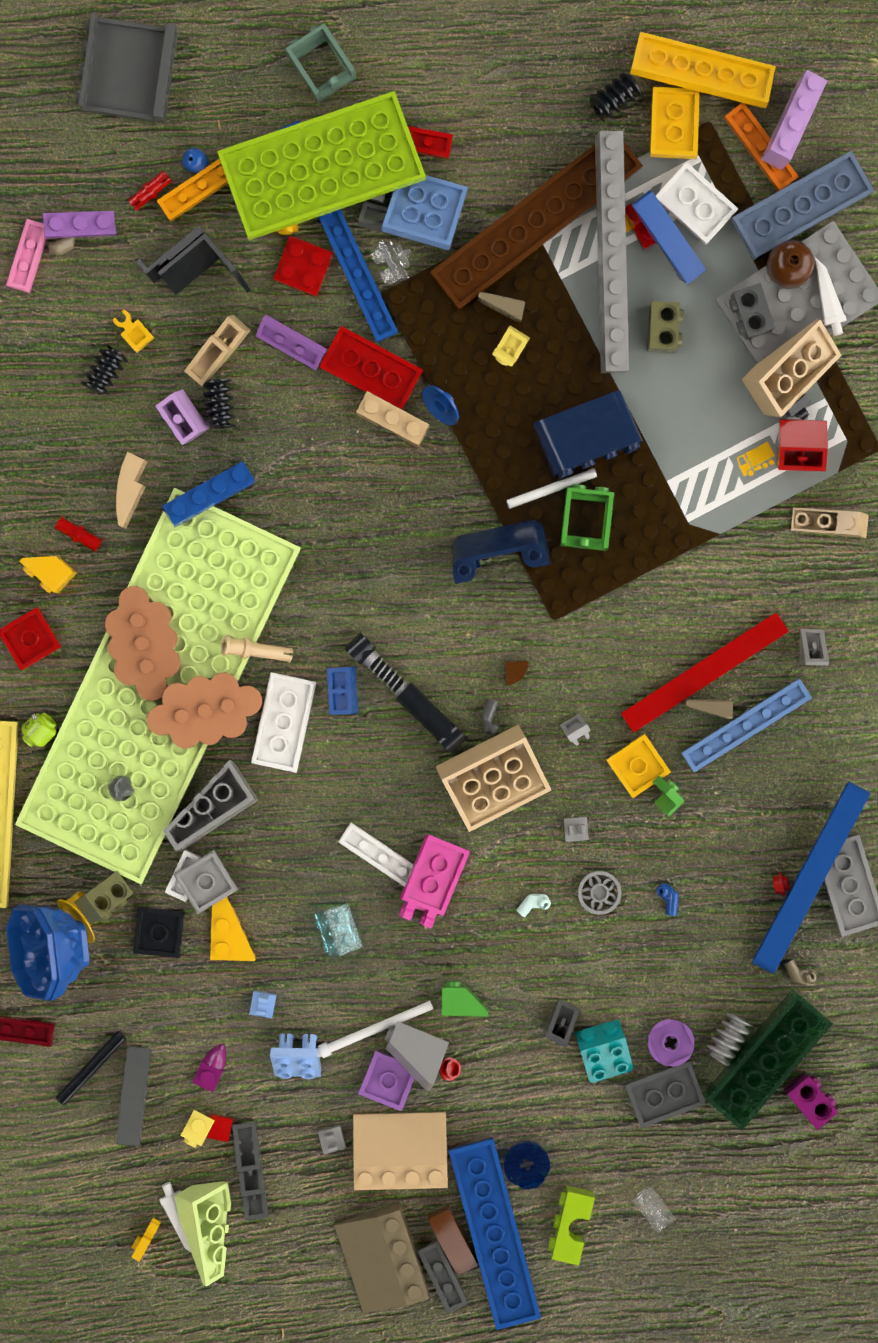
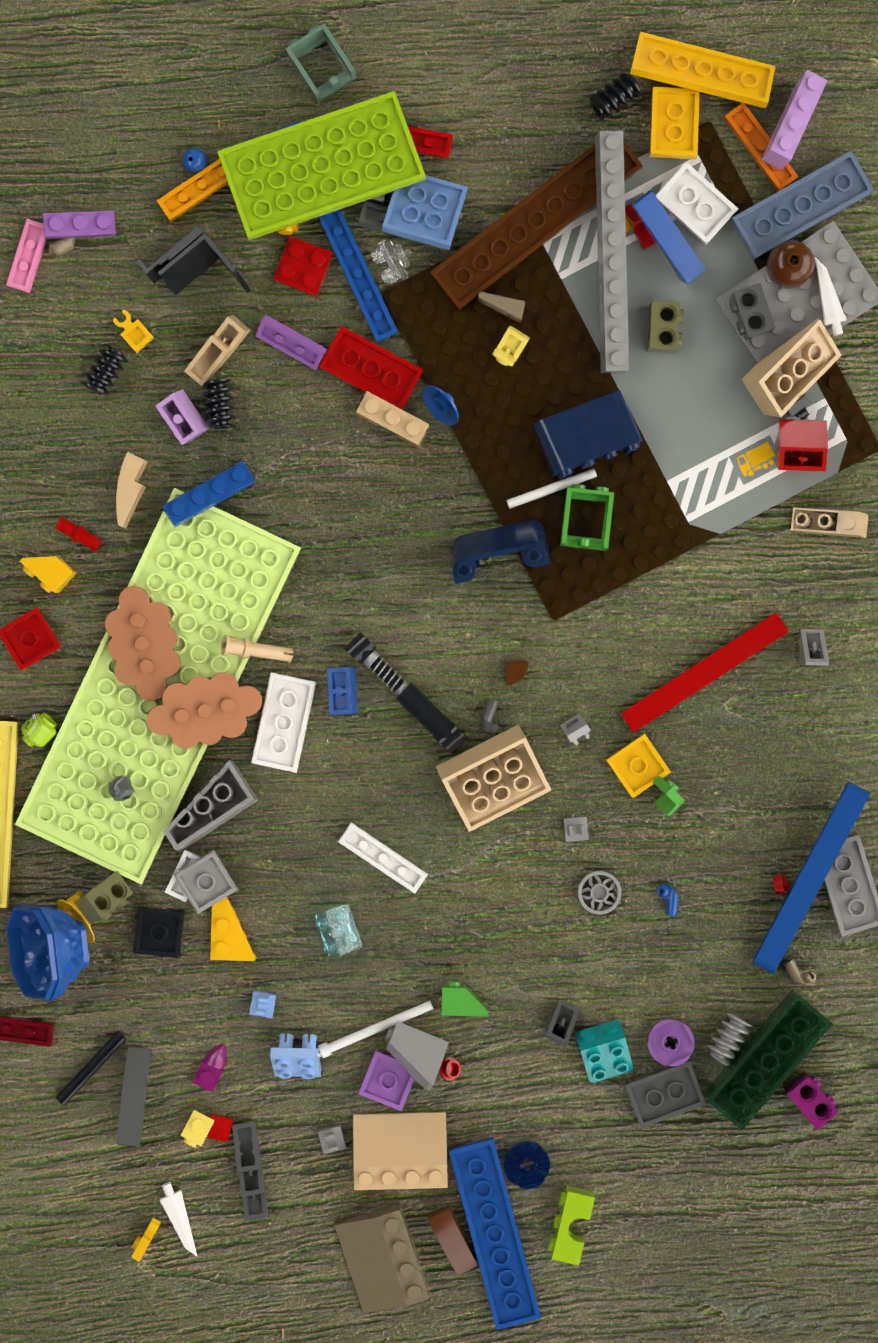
(127, 69): dark grey panel -> none
(149, 190): red pin -> none
(203, 1219): yellowish green wedge -> none
(432, 879): dark pink tile -> none
(442, 1276): dark grey plate -> none
(533, 901): light aqua arm -> none
(653, 1209): clear hips -> none
(720, 708): dark tan slope -> none
(746, 725): medium blue plate -> none

